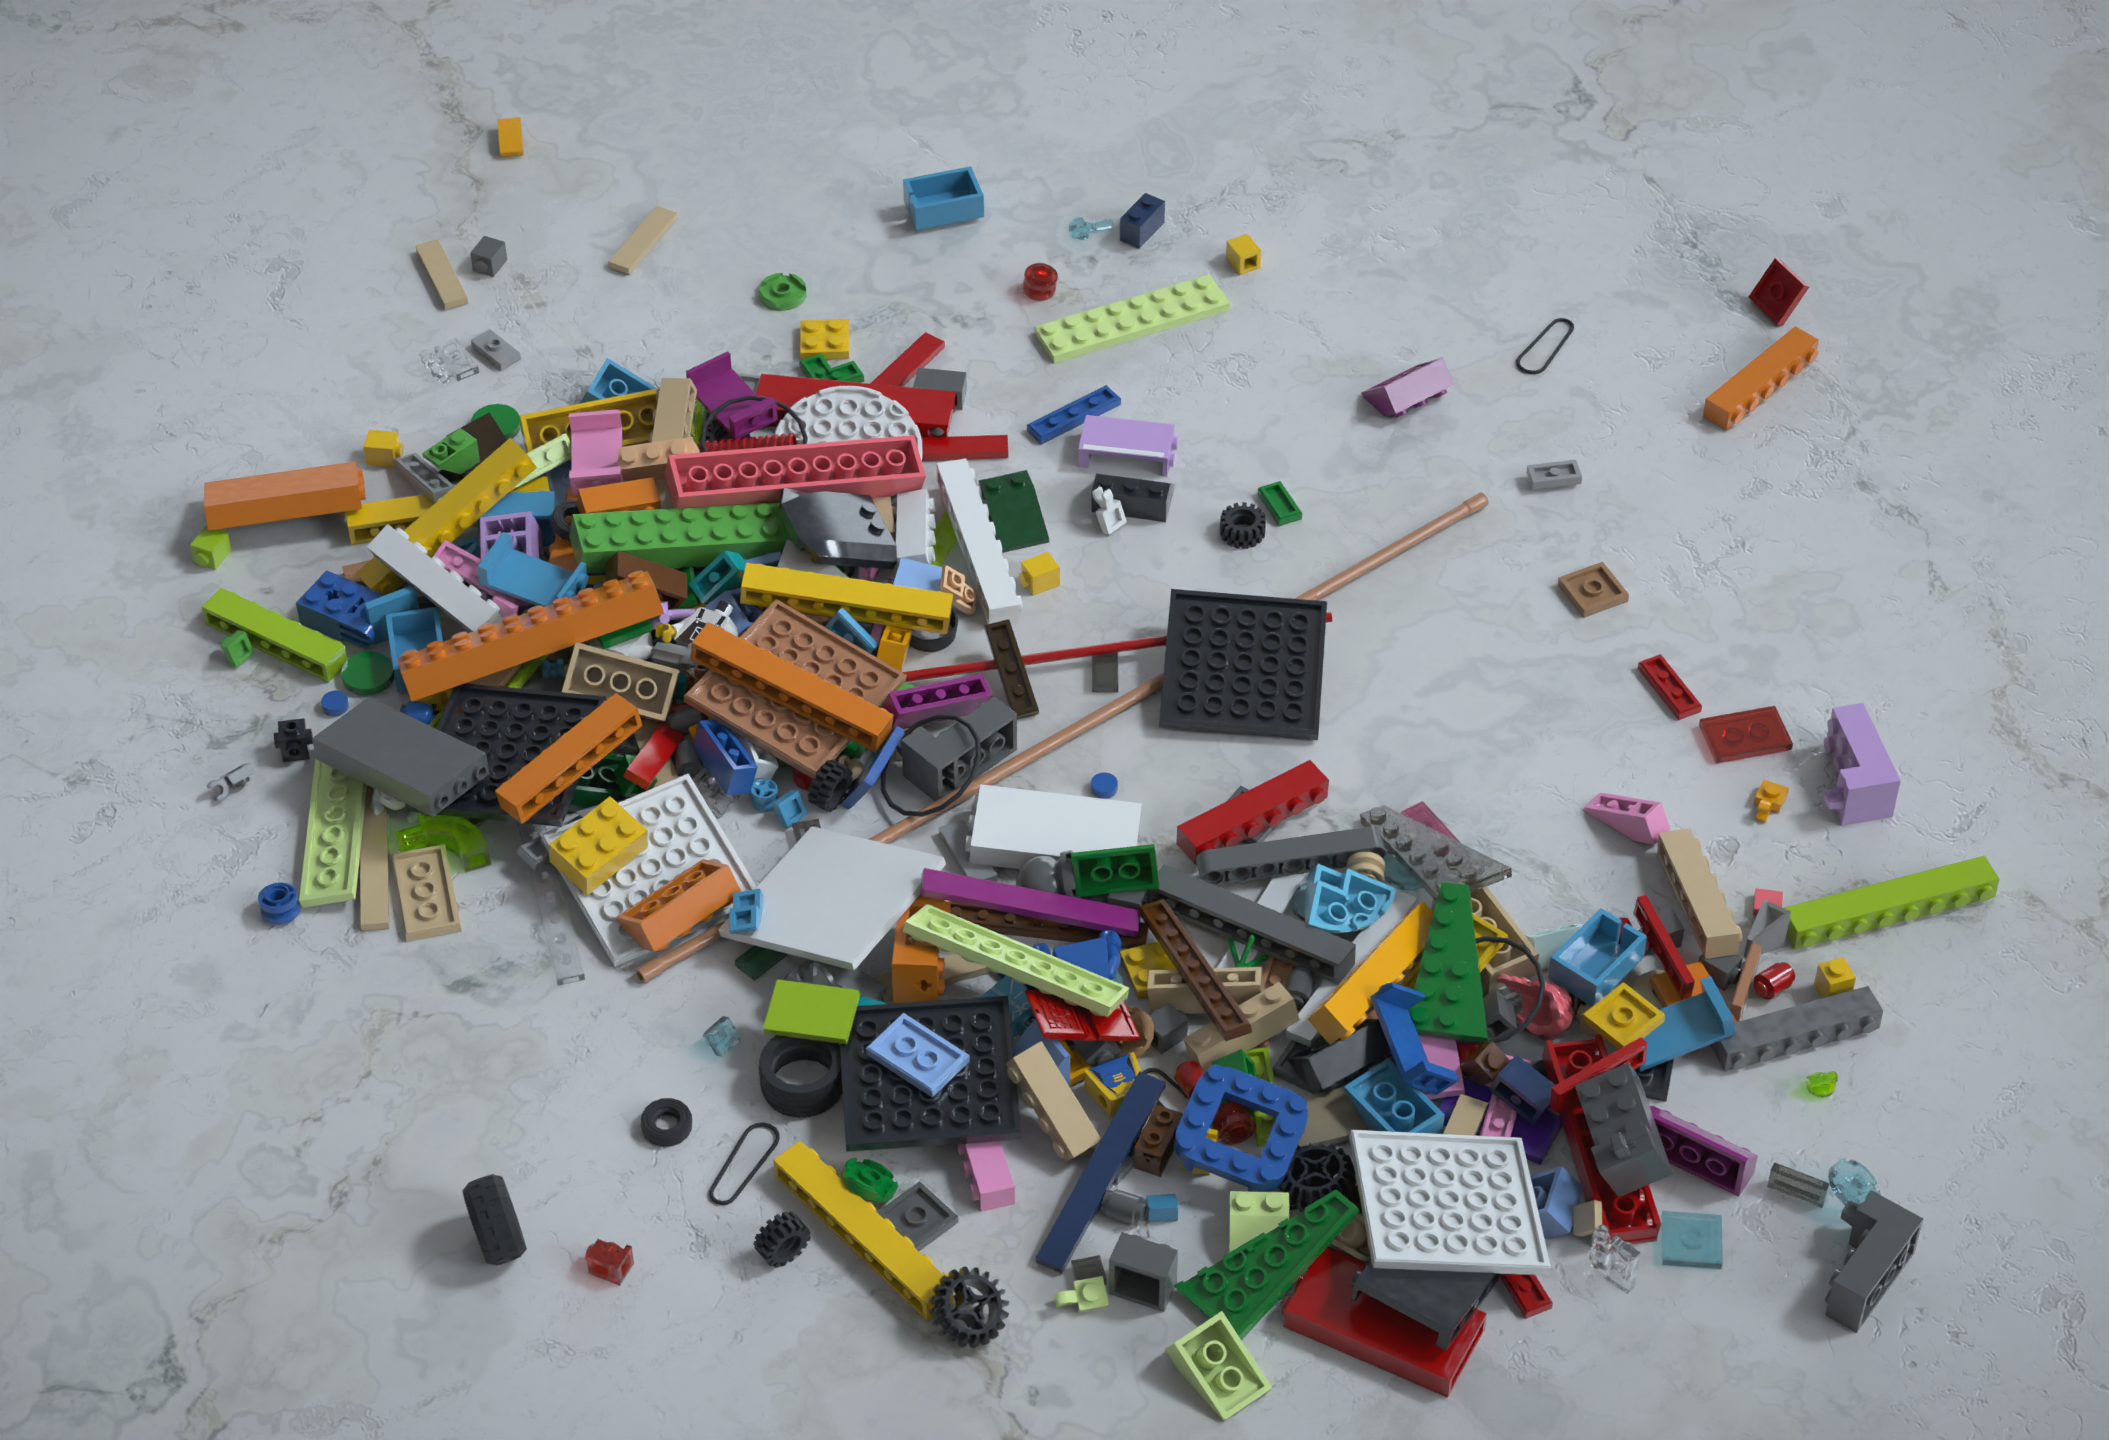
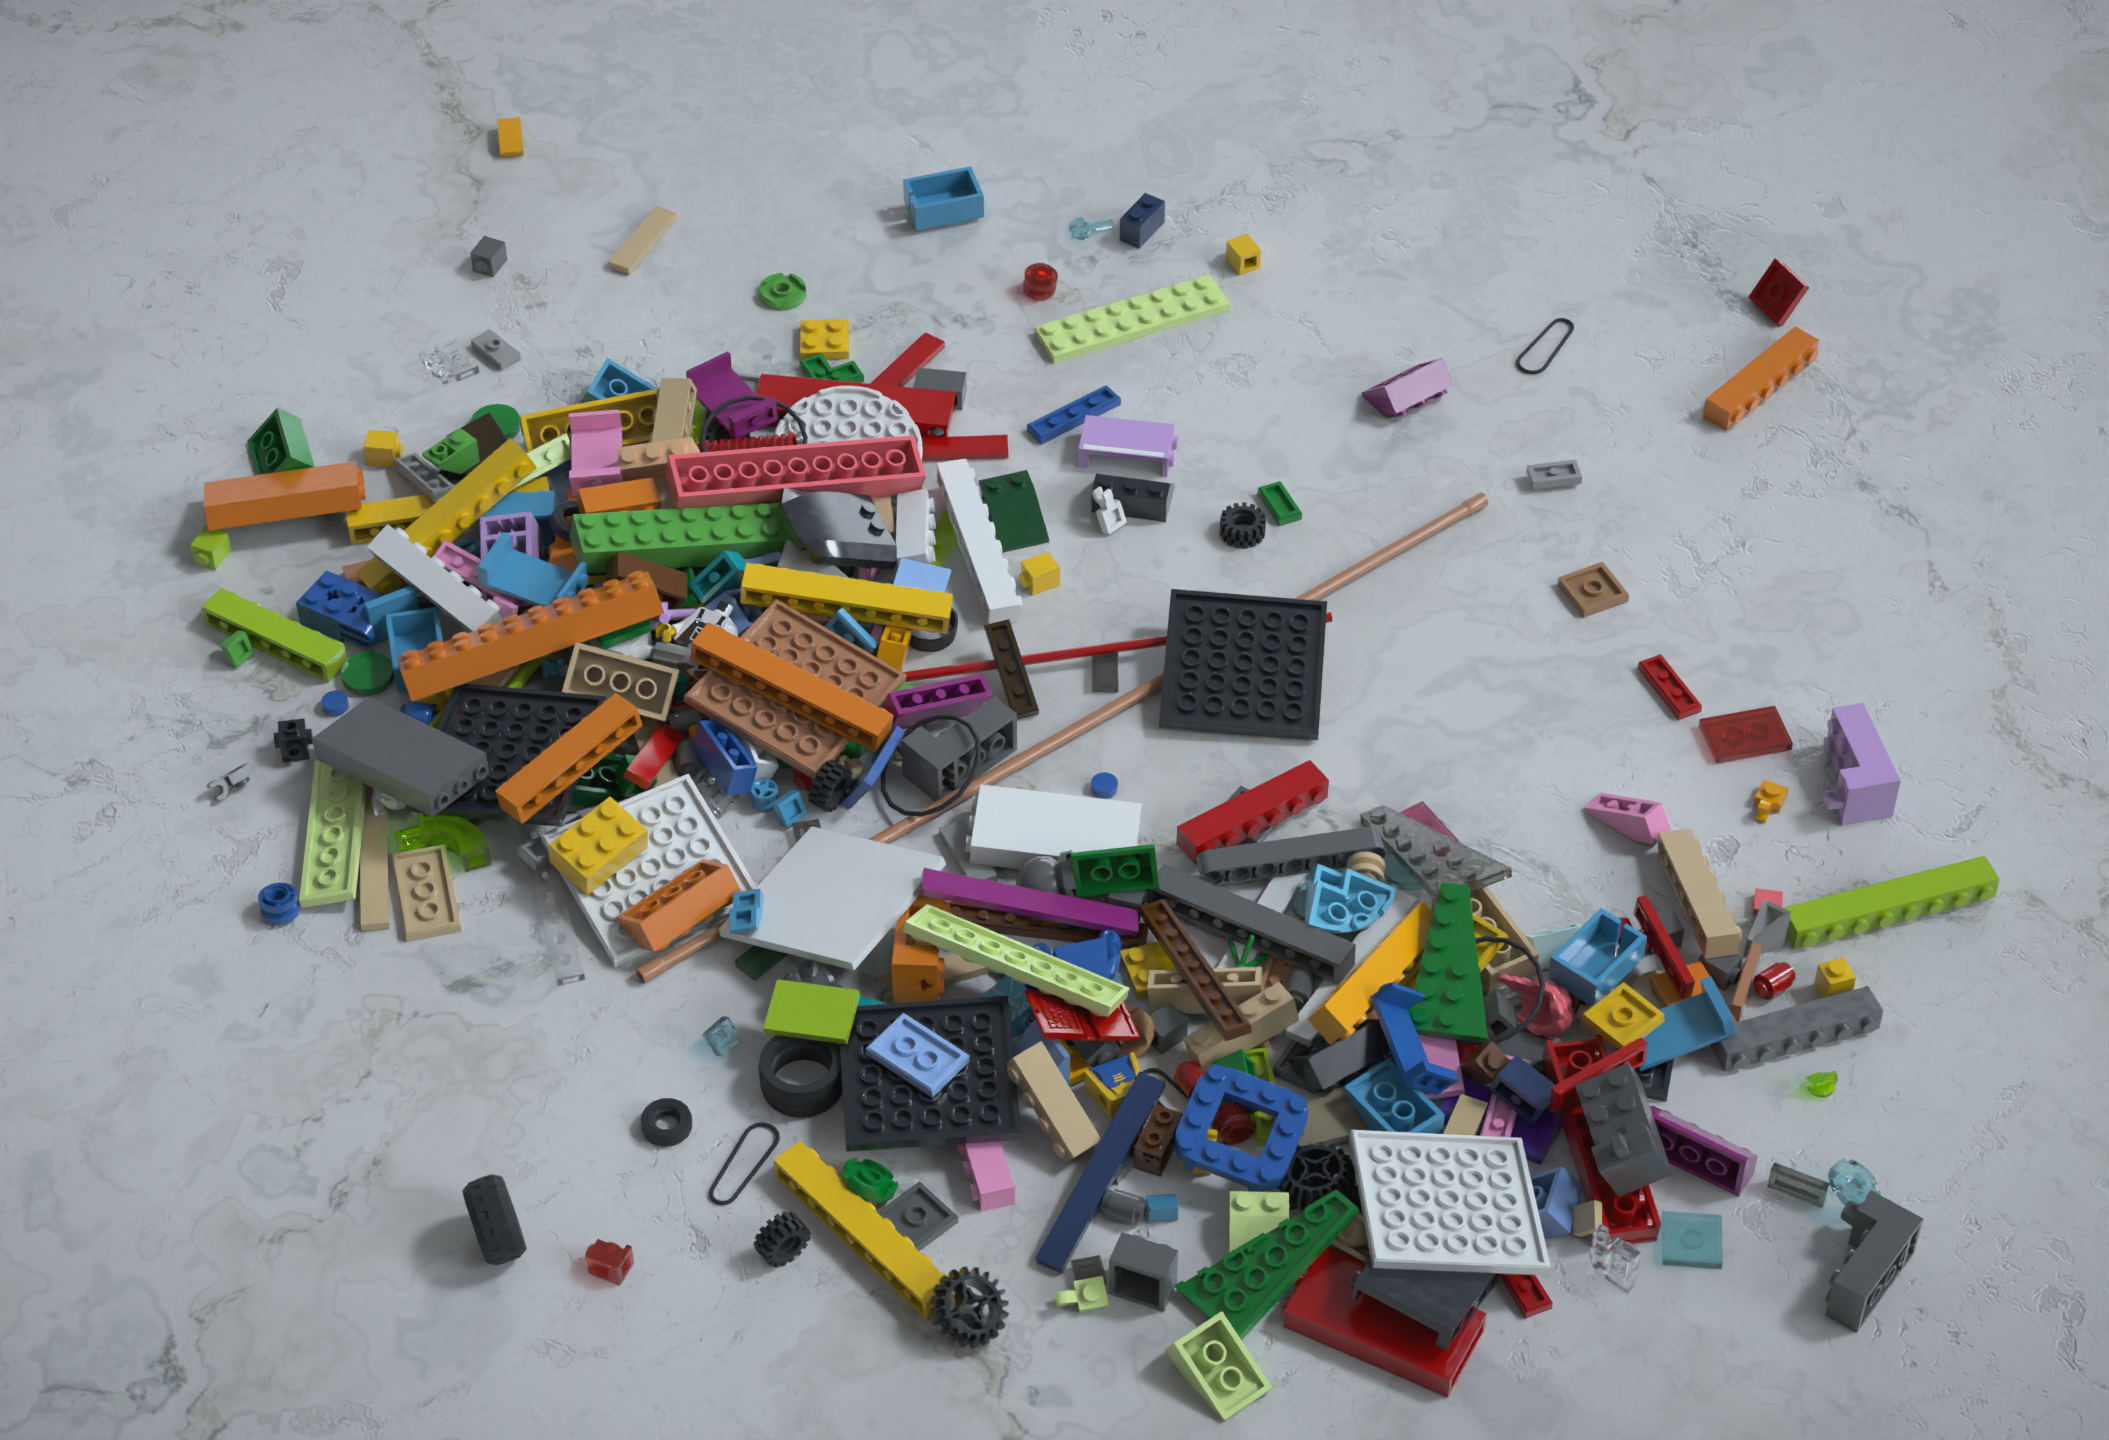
(280, 444): none -> green slope
(441, 274): tan tile -> none
(963, 595): light nougat slope -> none

